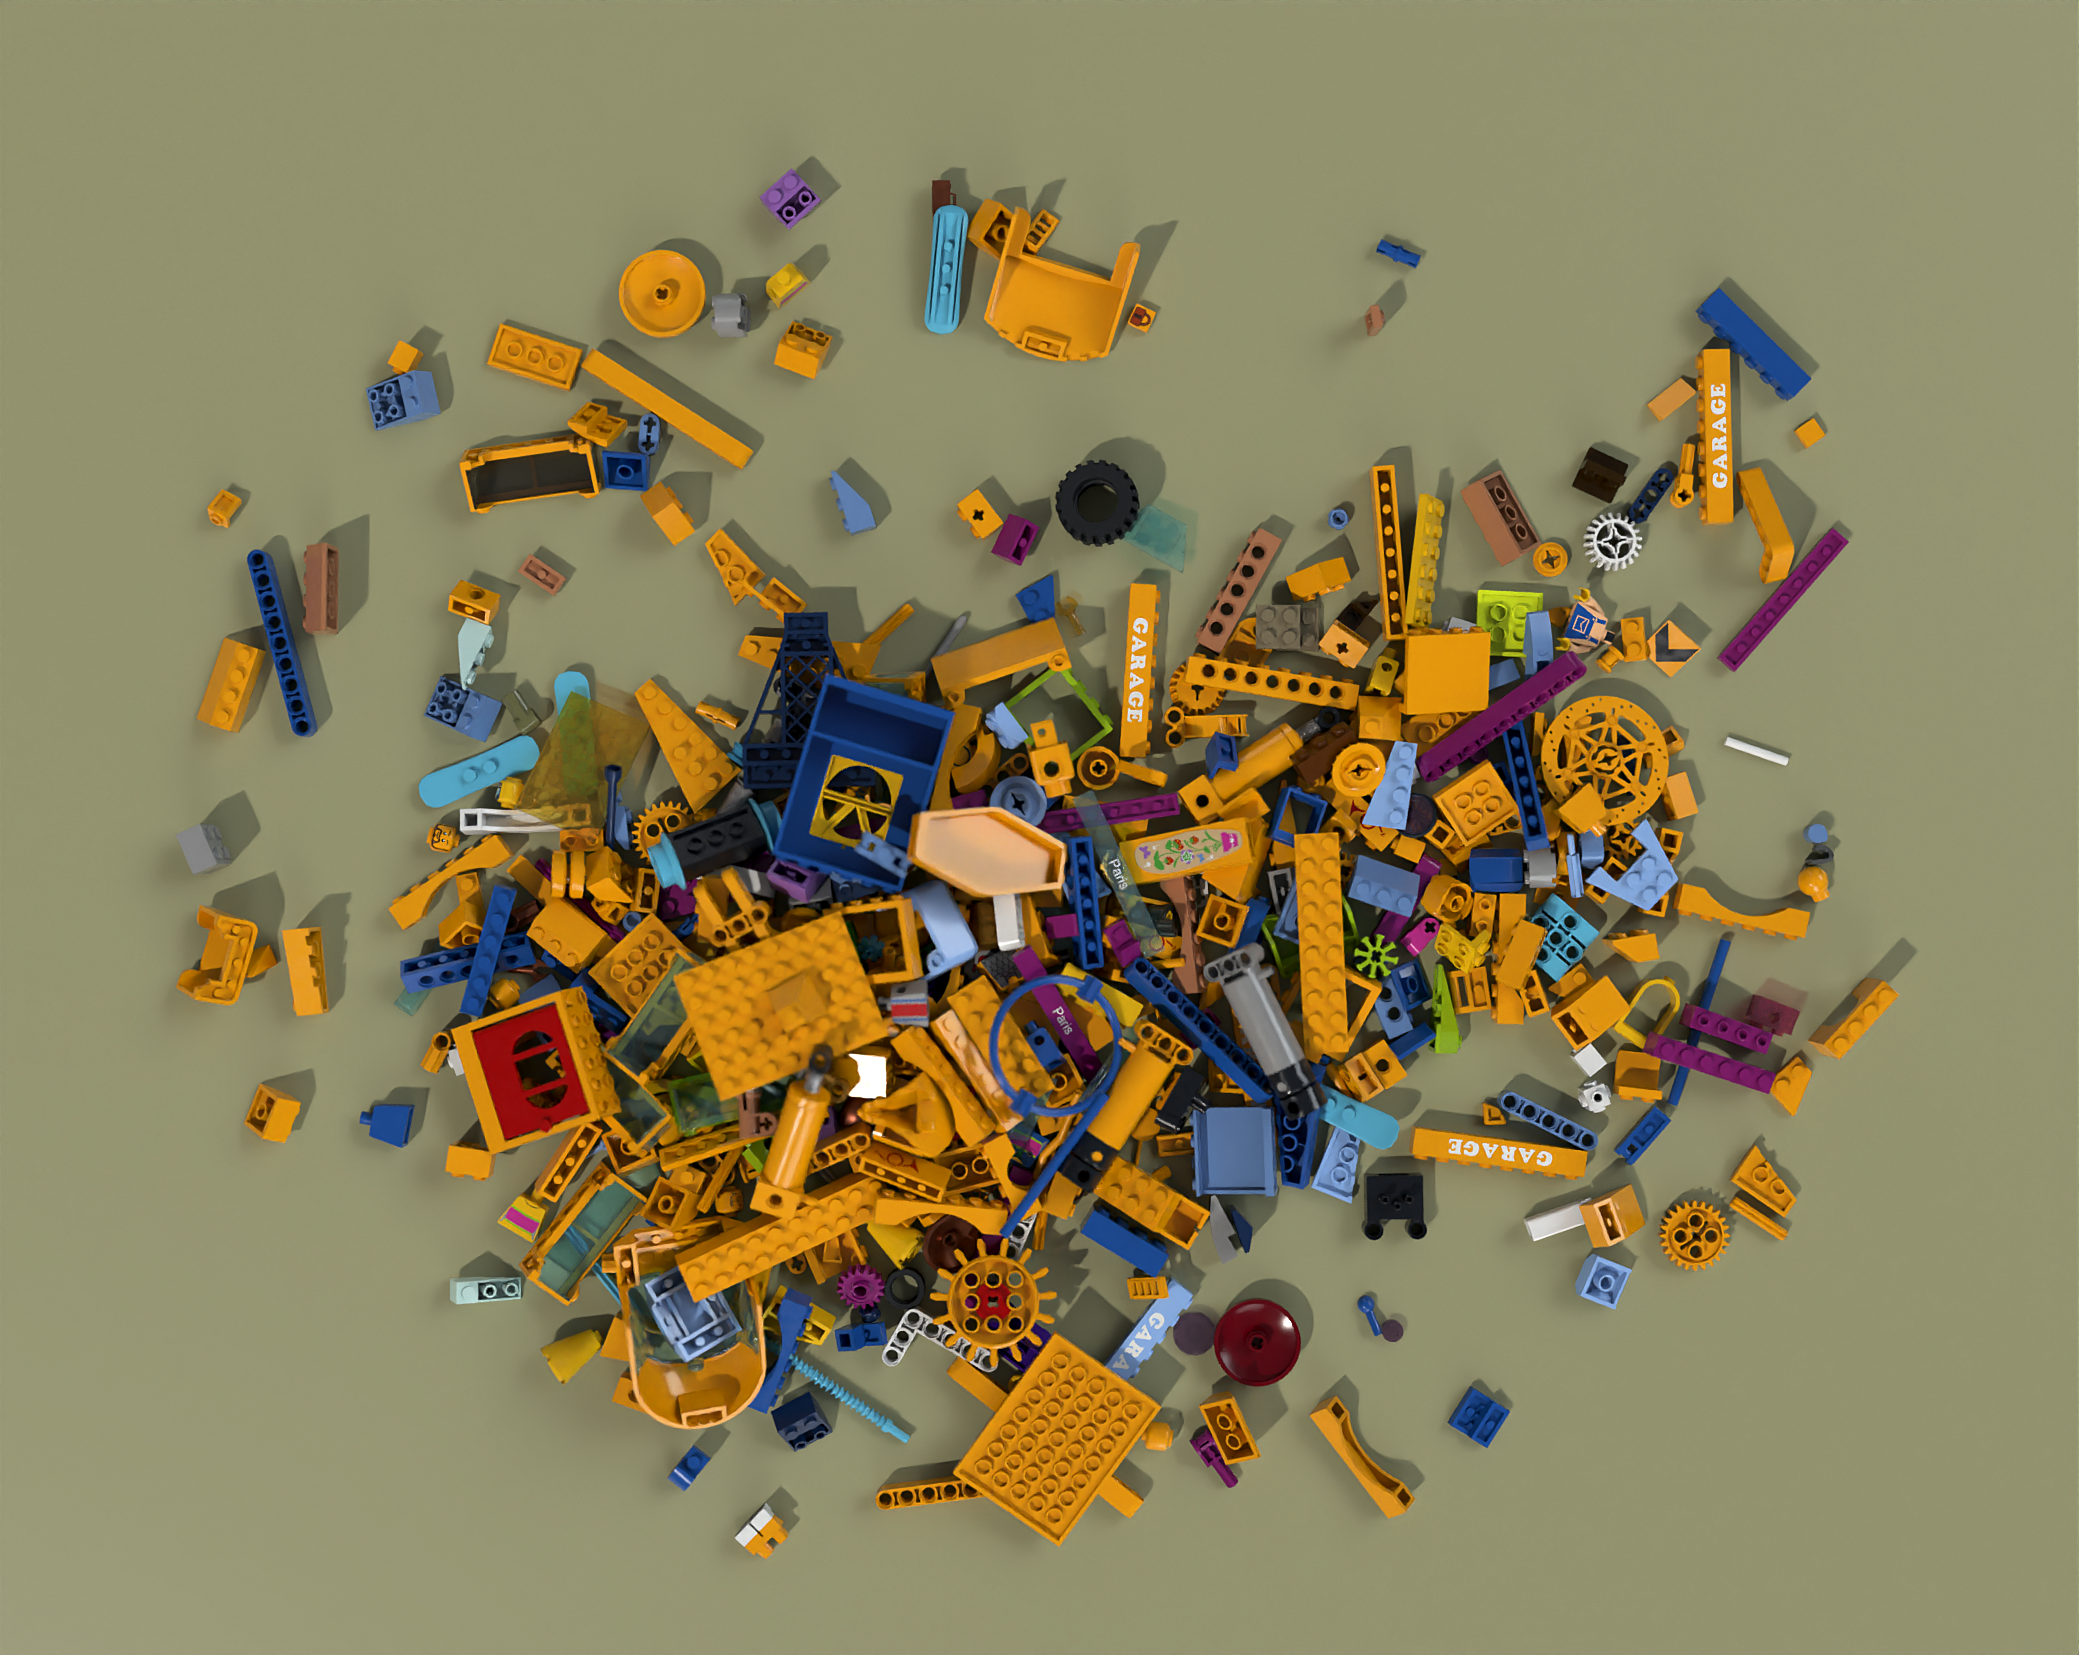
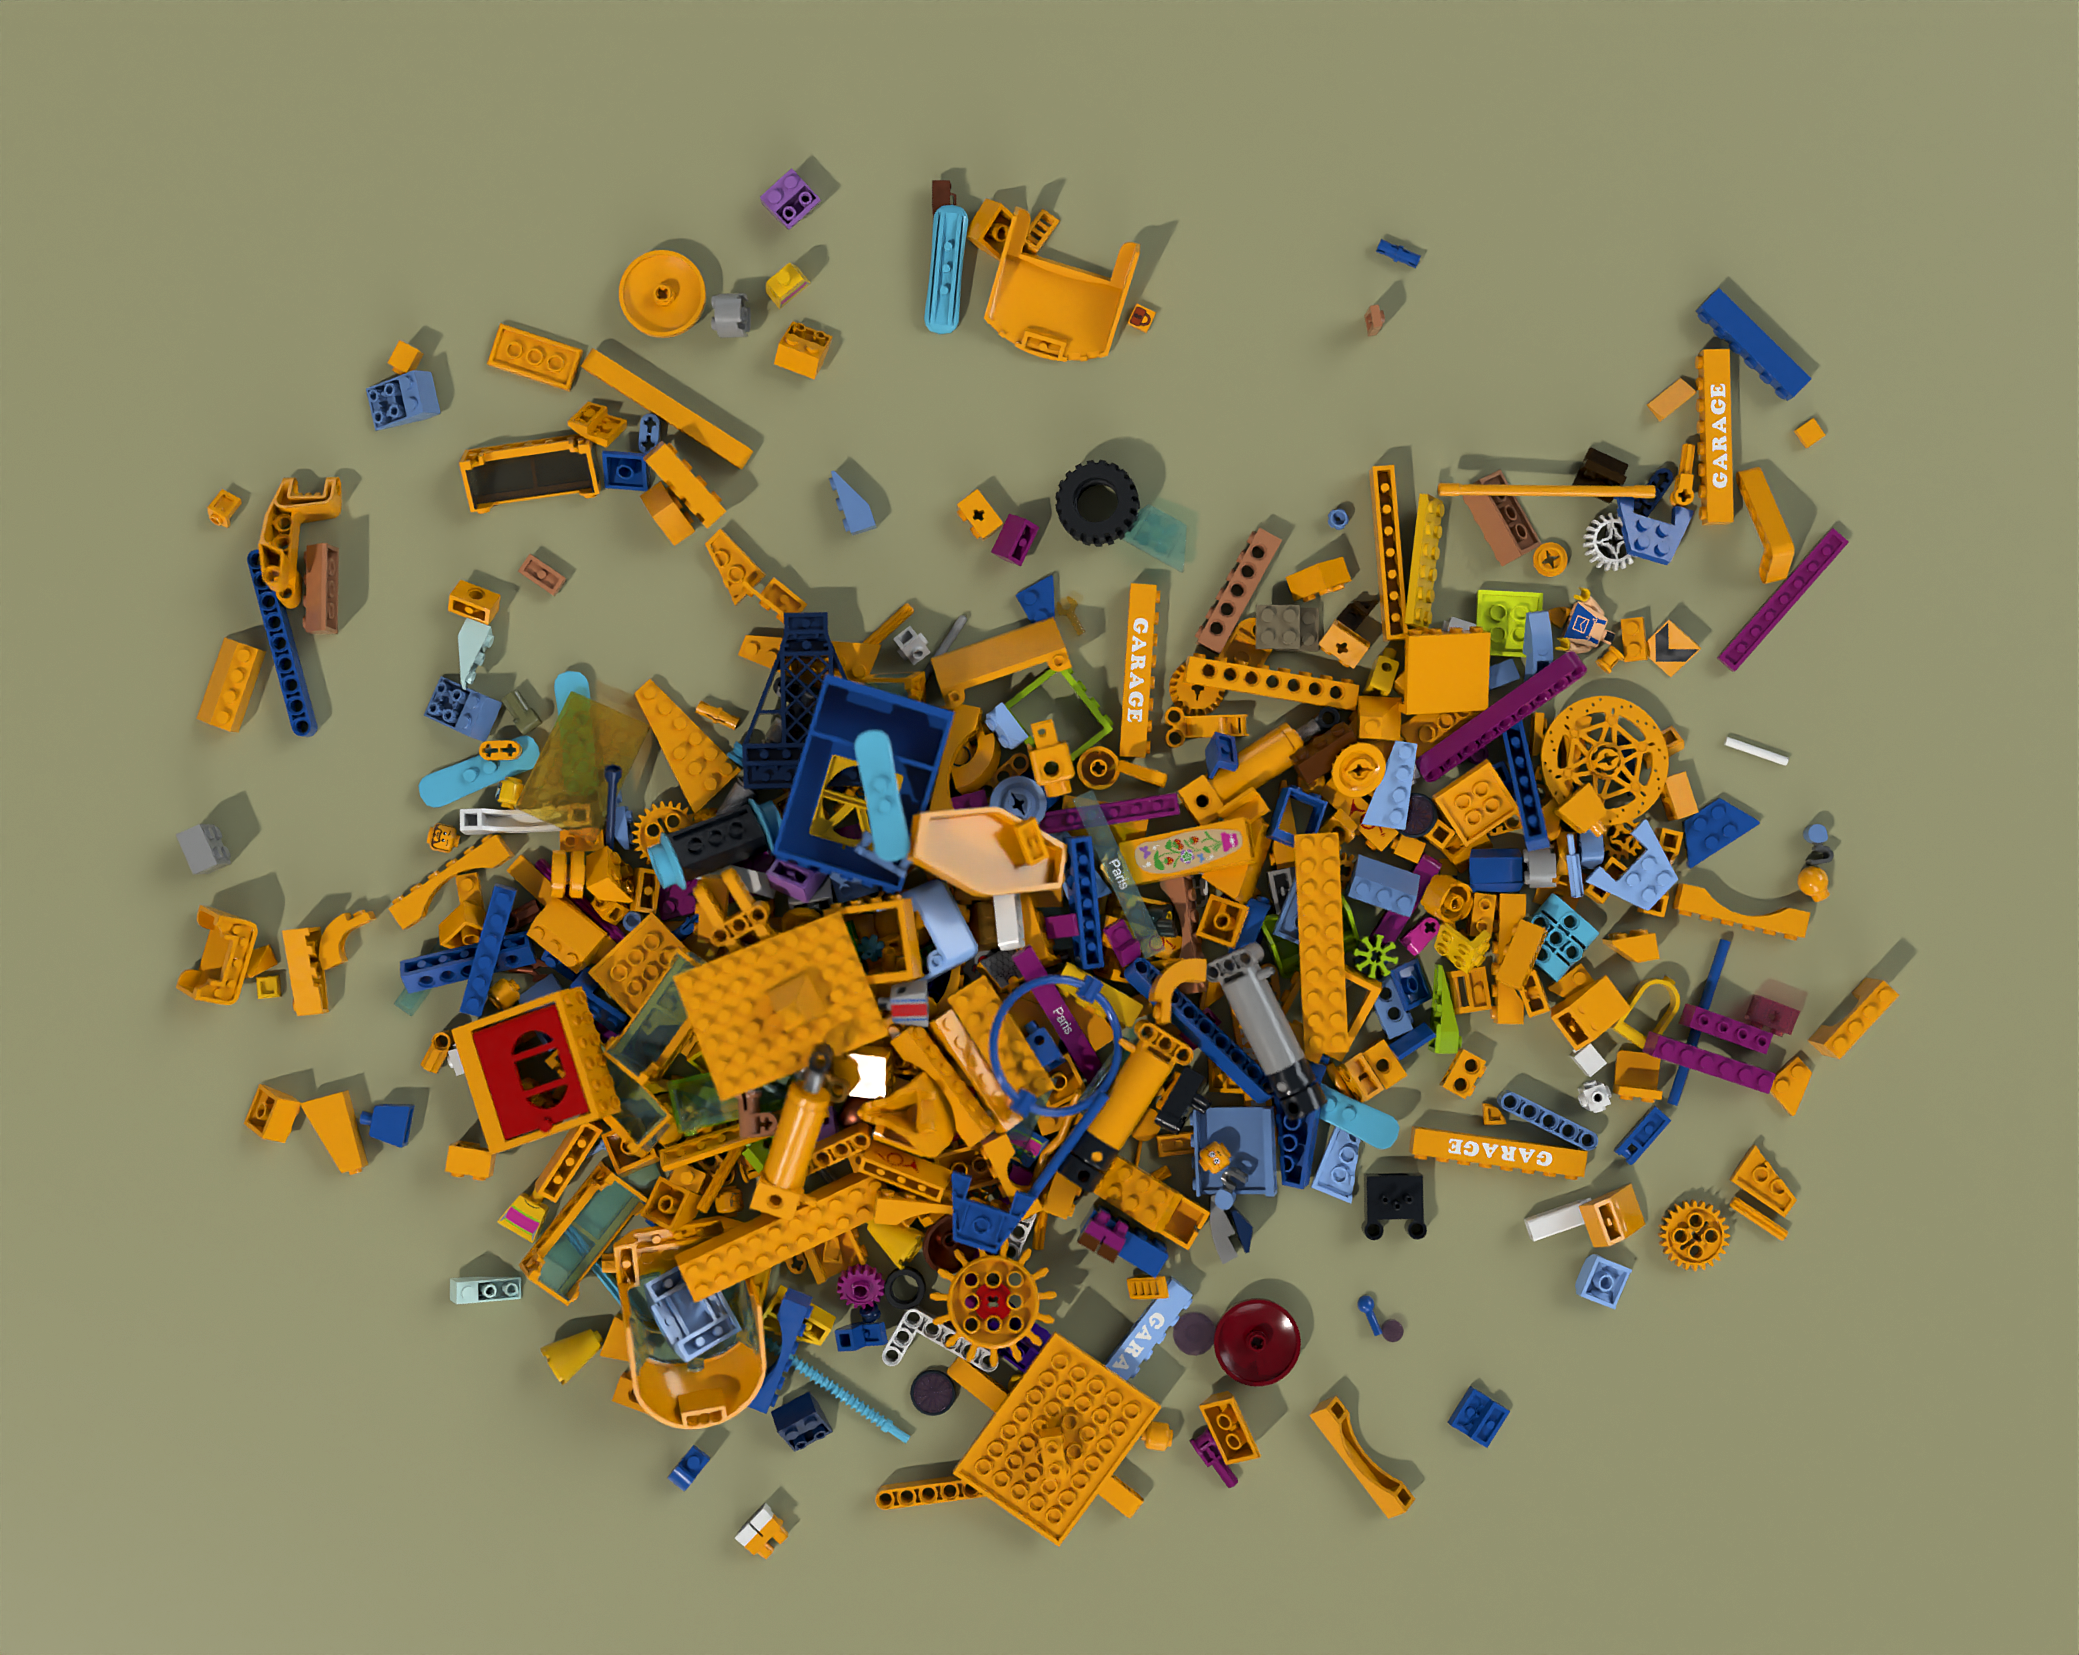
(268, 987): none -> yellow tile
(292, 509): none -> light orange piece
(335, 935): none -> light orange arch
(338, 1129): none -> light orange slope
(500, 755): none -> light orange beam
(685, 484): none -> light orange wedge
(882, 795): none -> medium azure piece
(912, 645): none -> white brick
(933, 1392): none -> clear purple wheel
(983, 1224): none -> blue wing
(1031, 841): none -> light orange plate
(1053, 1453): none -> light orange brick
(1097, 1229): none -> magenta hips
(1161, 991): none -> light orange arch
(1214, 1157): none -> light orange head
(1226, 1196): none -> leg
(1457, 1070): none -> light orange brick
(1635, 491): none -> light orange piece
(1651, 537): none -> wing
(1714, 829): none -> blue wing

